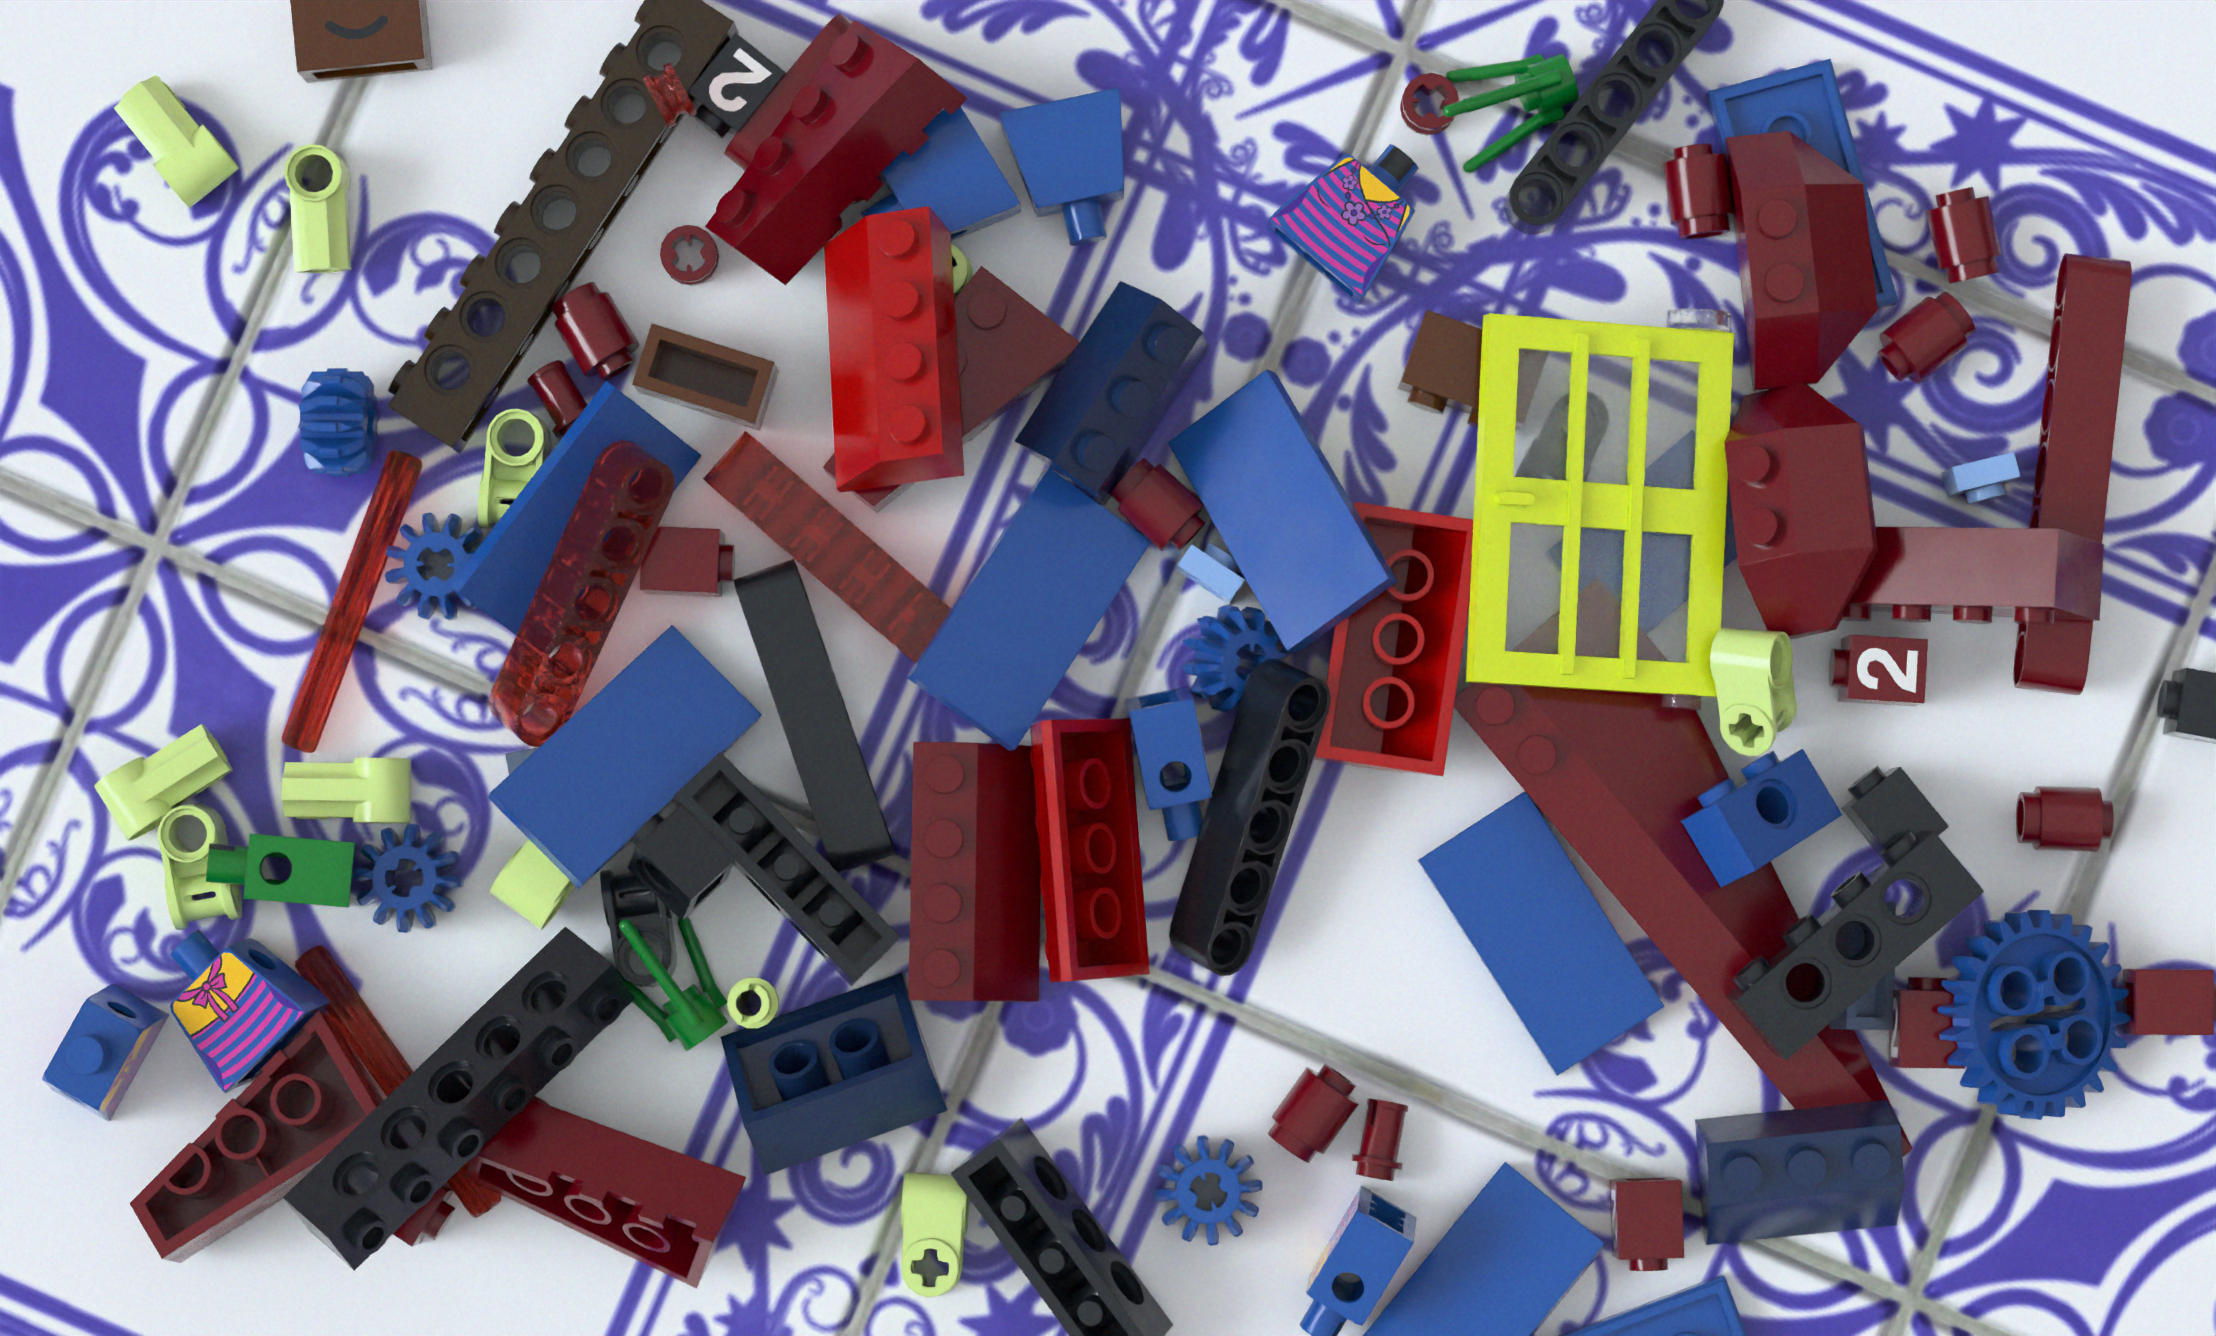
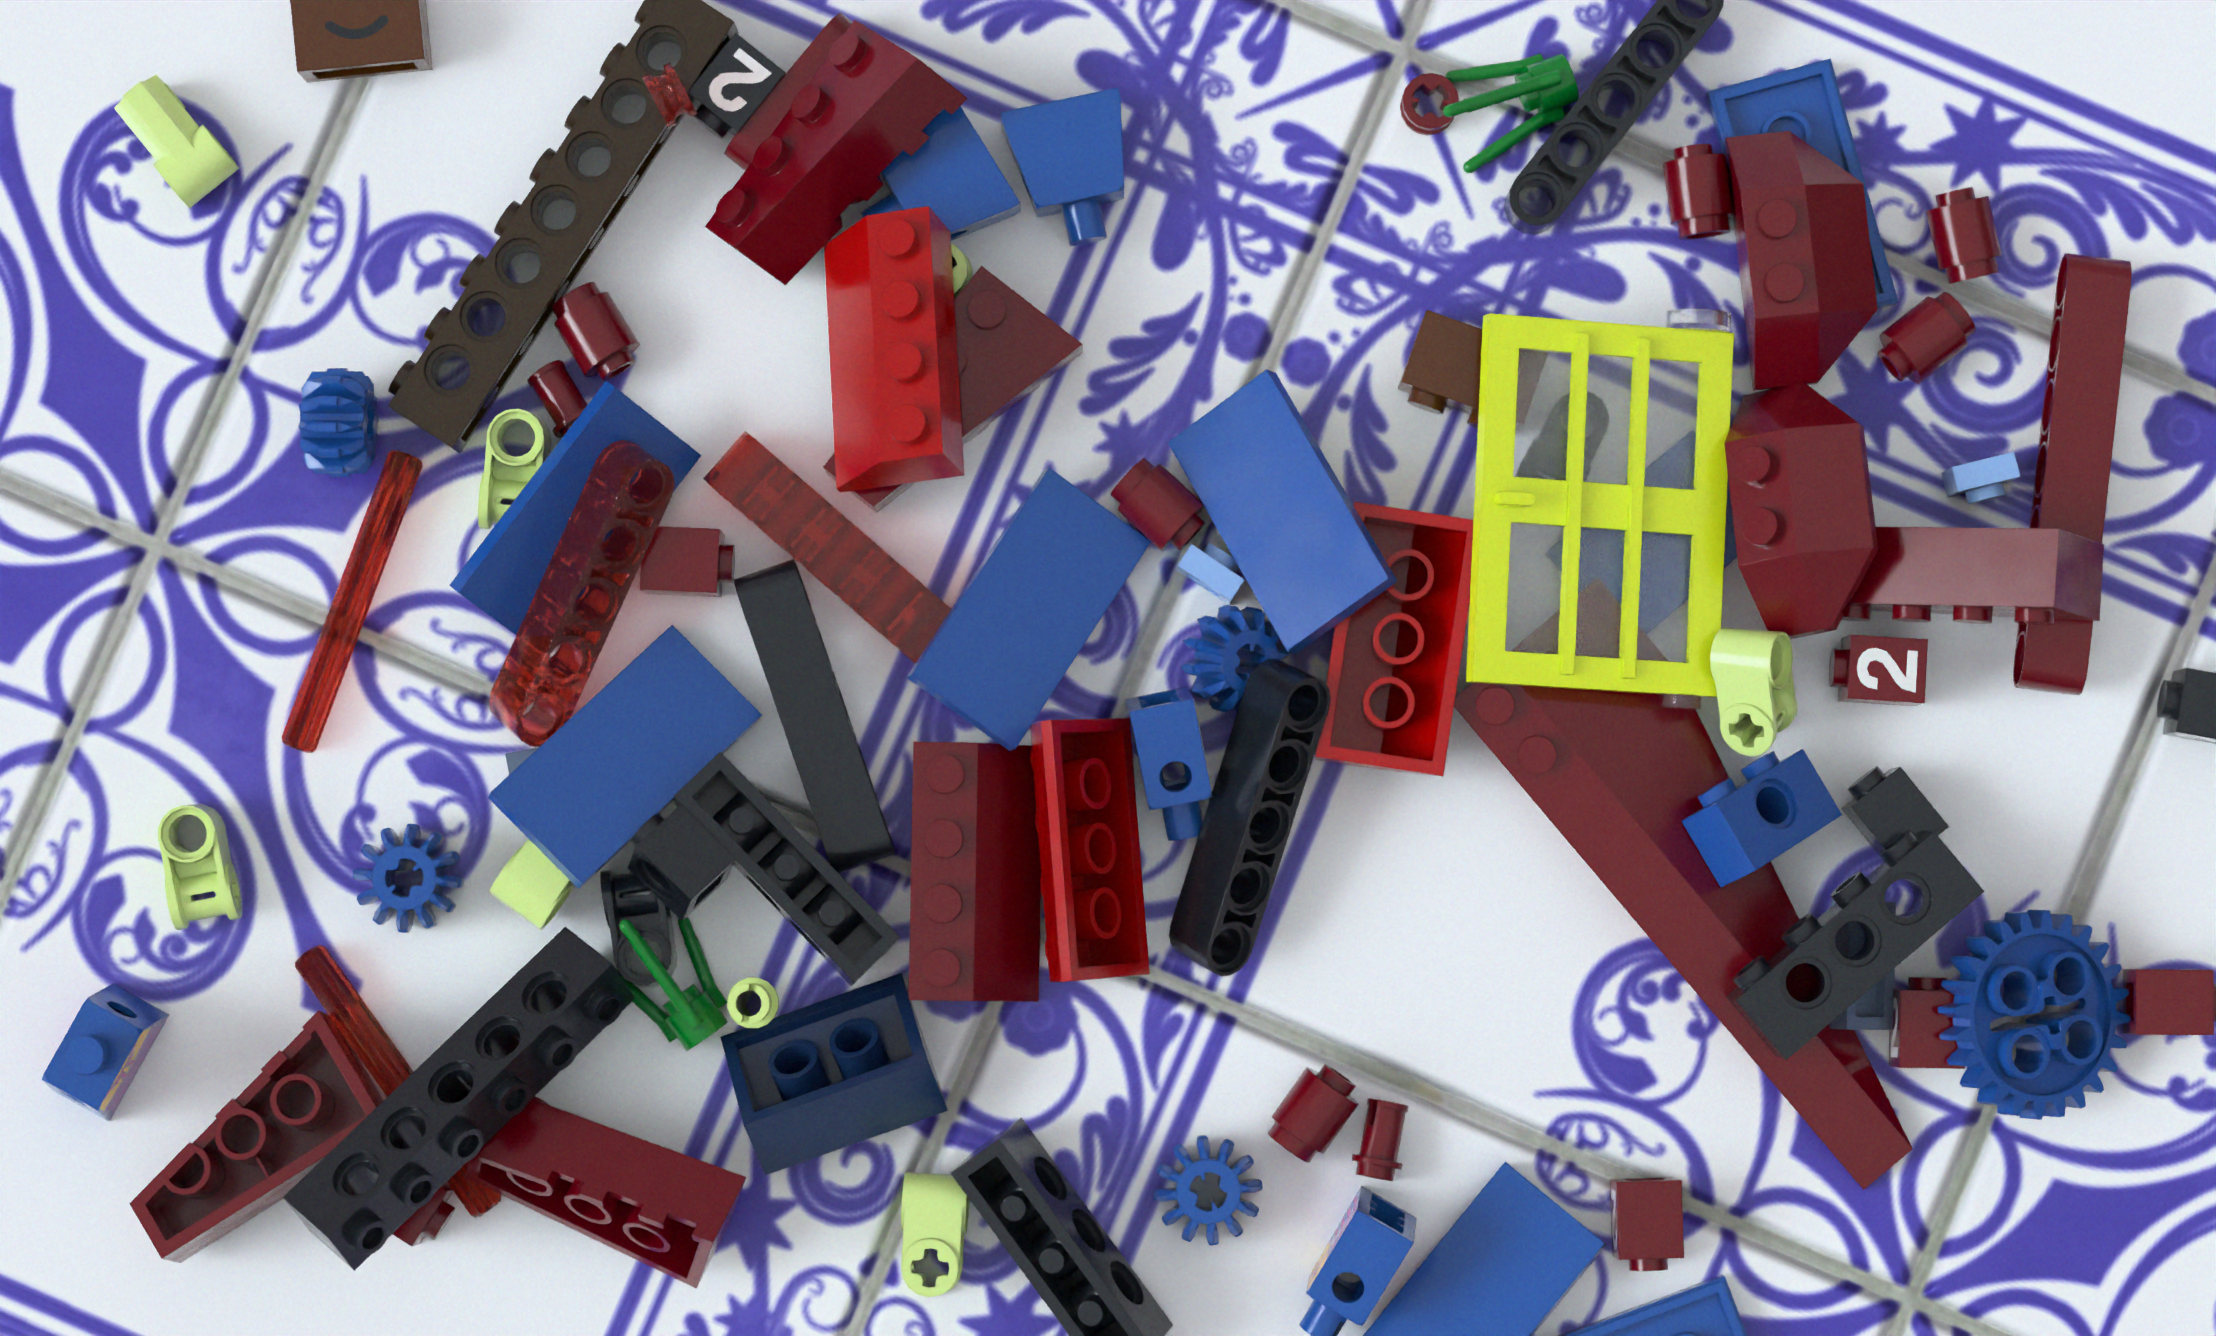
(150, 787): yellowish green piece -> none
(240, 1006): torso -> none
(318, 874): green torso -> none
(319, 217): yellowish green piece -> none
(362, 790): yellowish green piece -> none
(415, 564): blue gear -> none
(670, 257): dark red bush -> none
(705, 377): reddish brown brick -> none
(1113, 391): dark blue slope -> none
(1349, 219): torso -> none
(1540, 933): blue tile -> none
(1799, 1171): dark blue slope -> none
(2063, 818): dark red brick -> none

